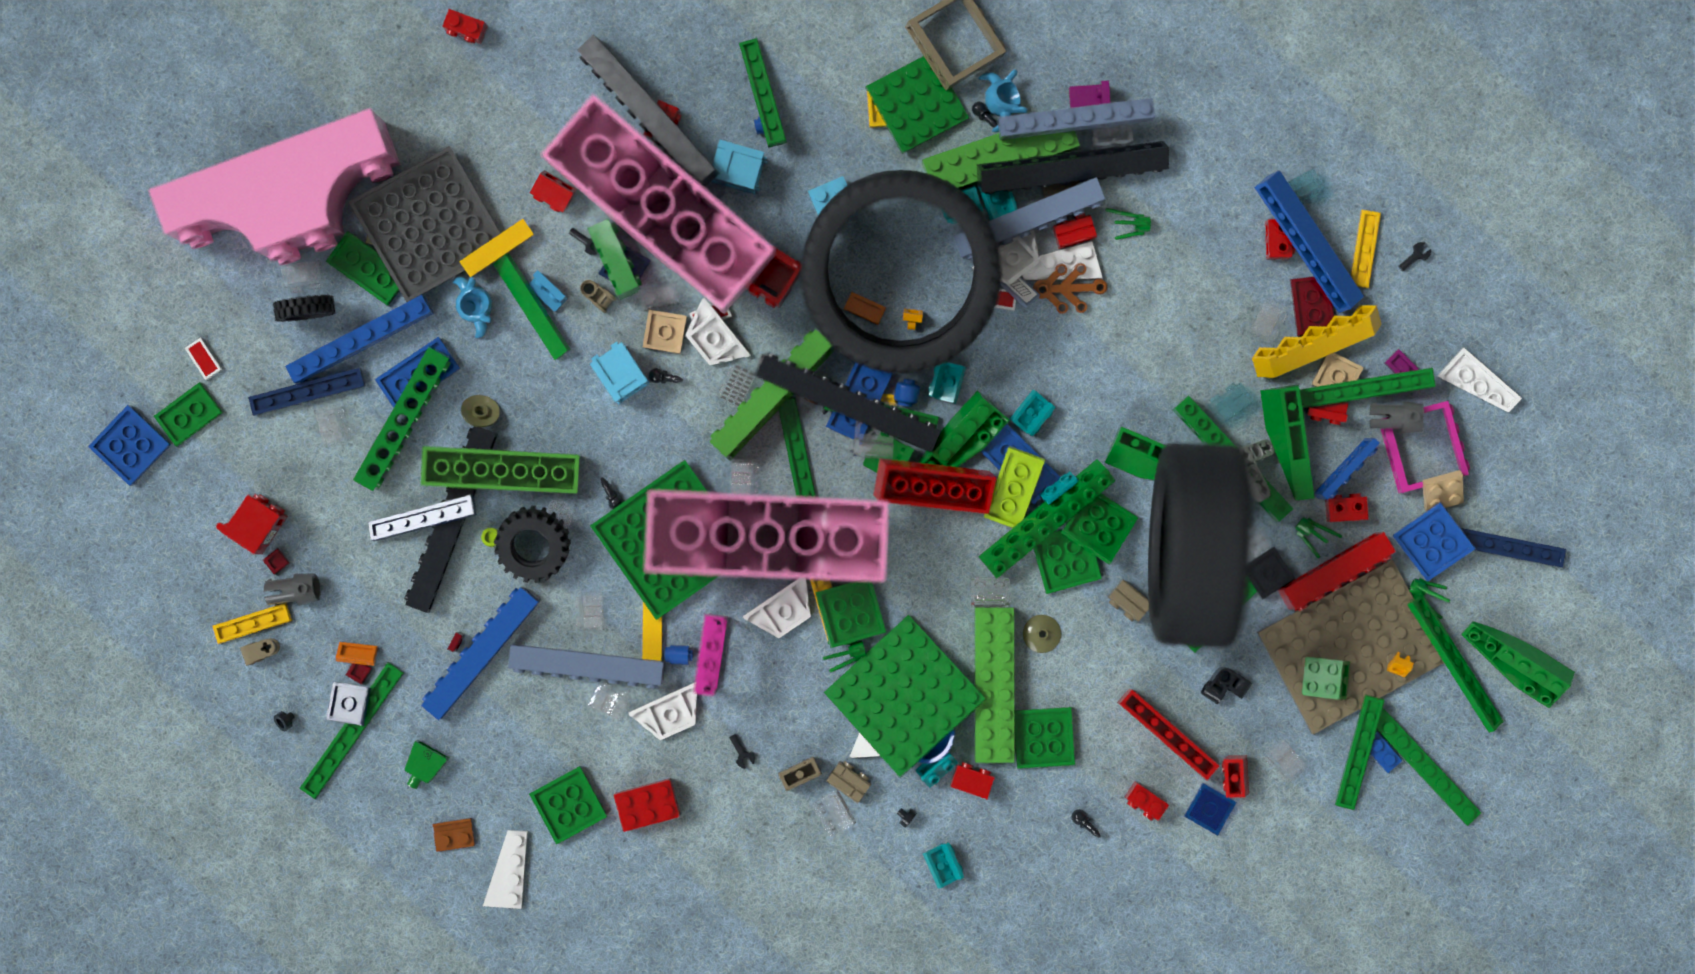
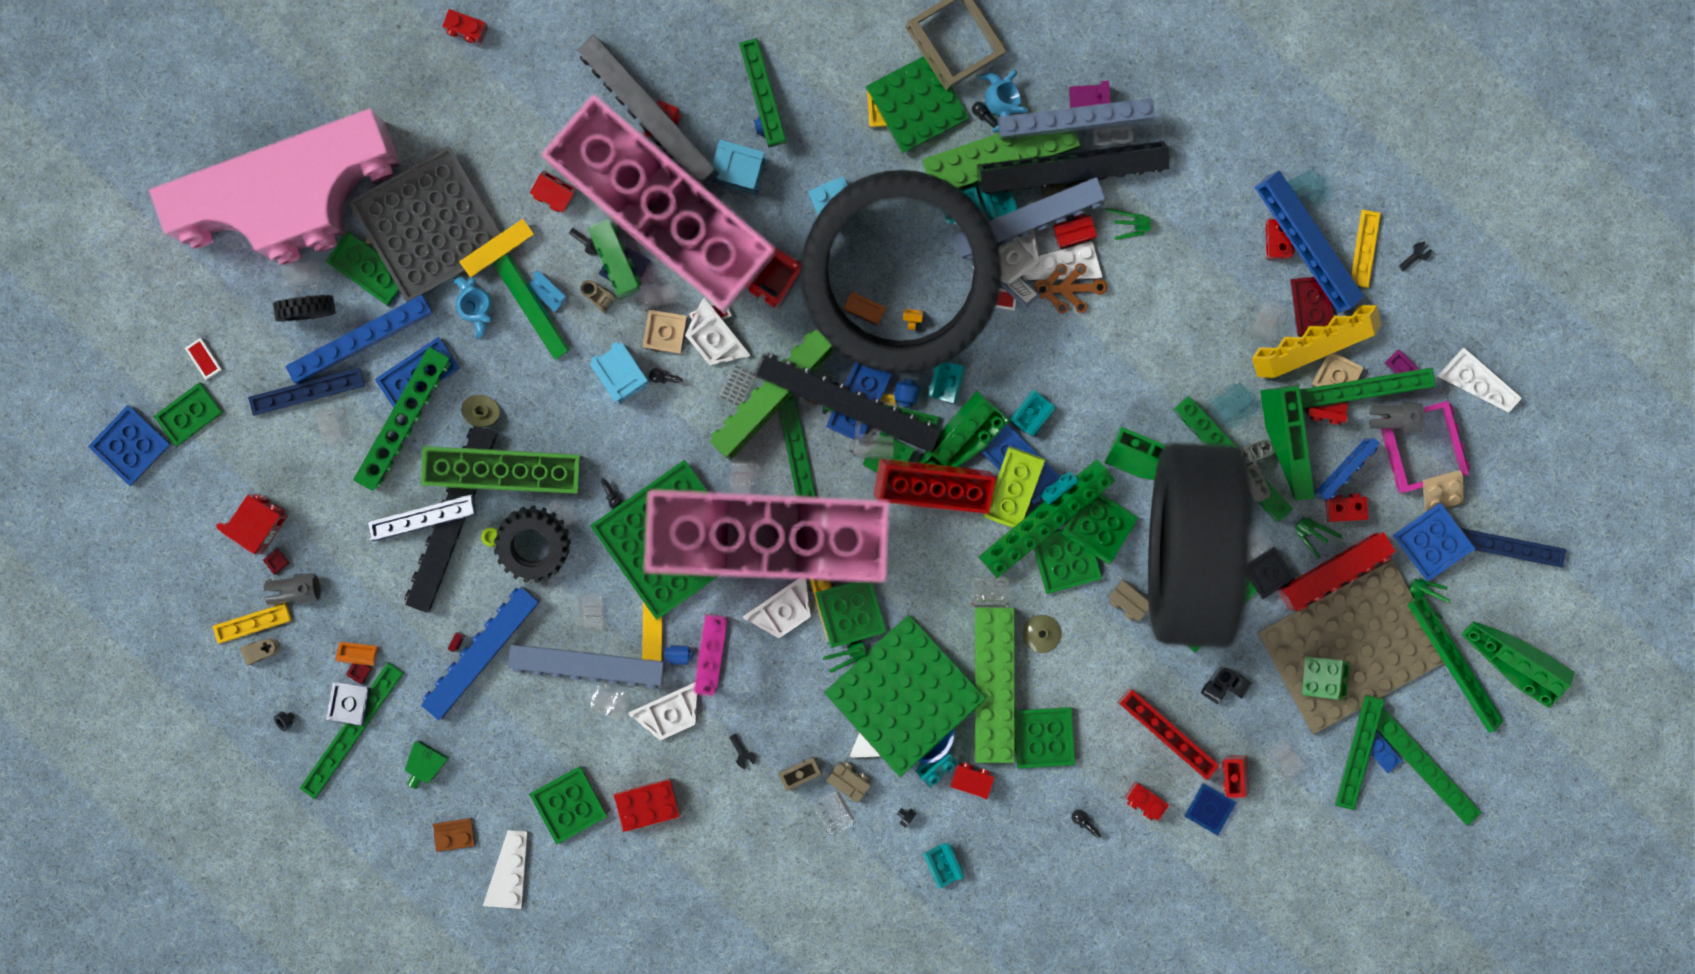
(1399, 665): light orange tile -> none

